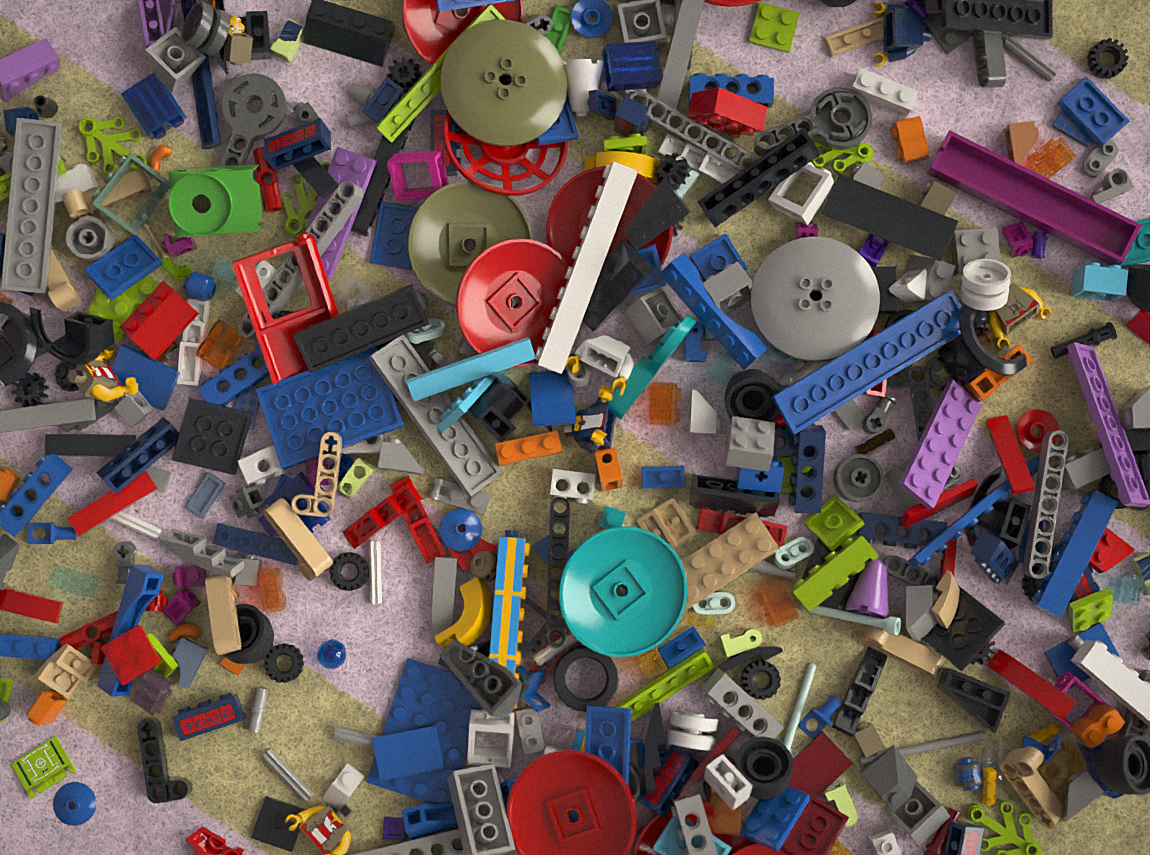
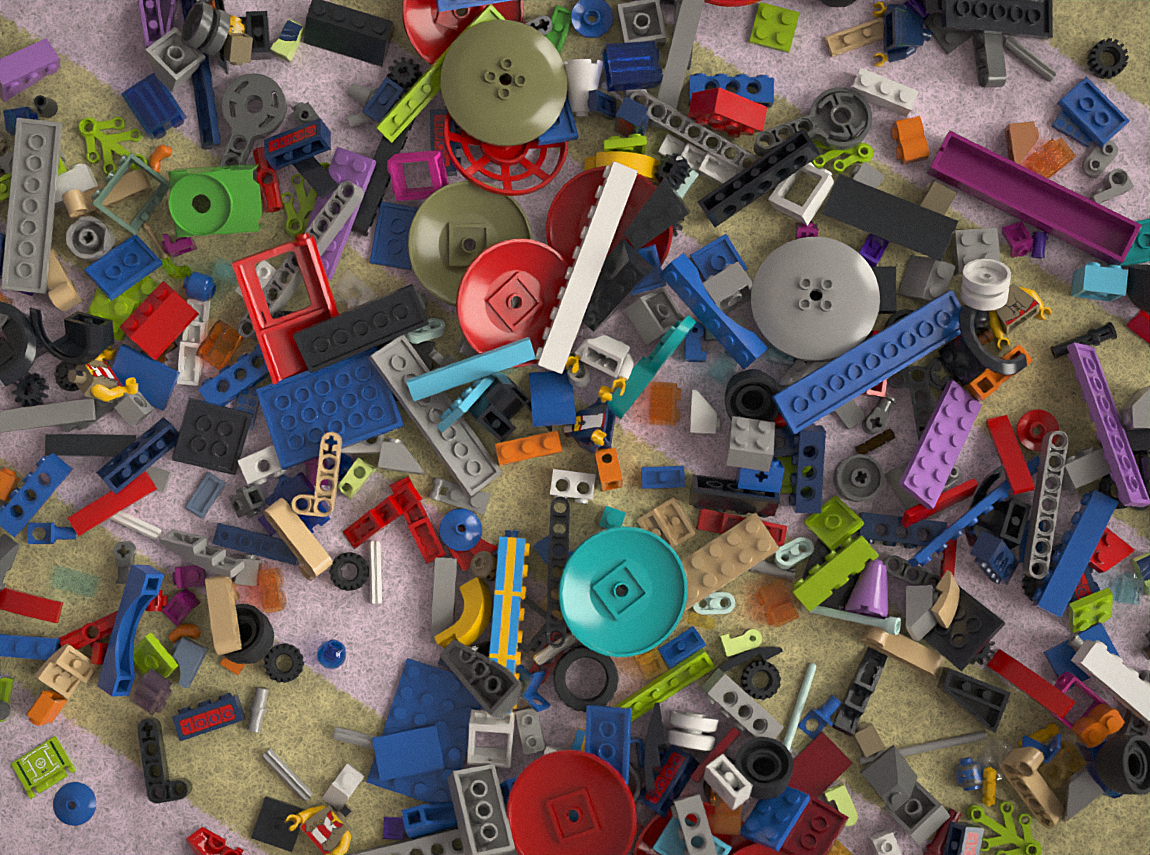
(131, 654): red plate -> none
(910, 286): white slope -> none

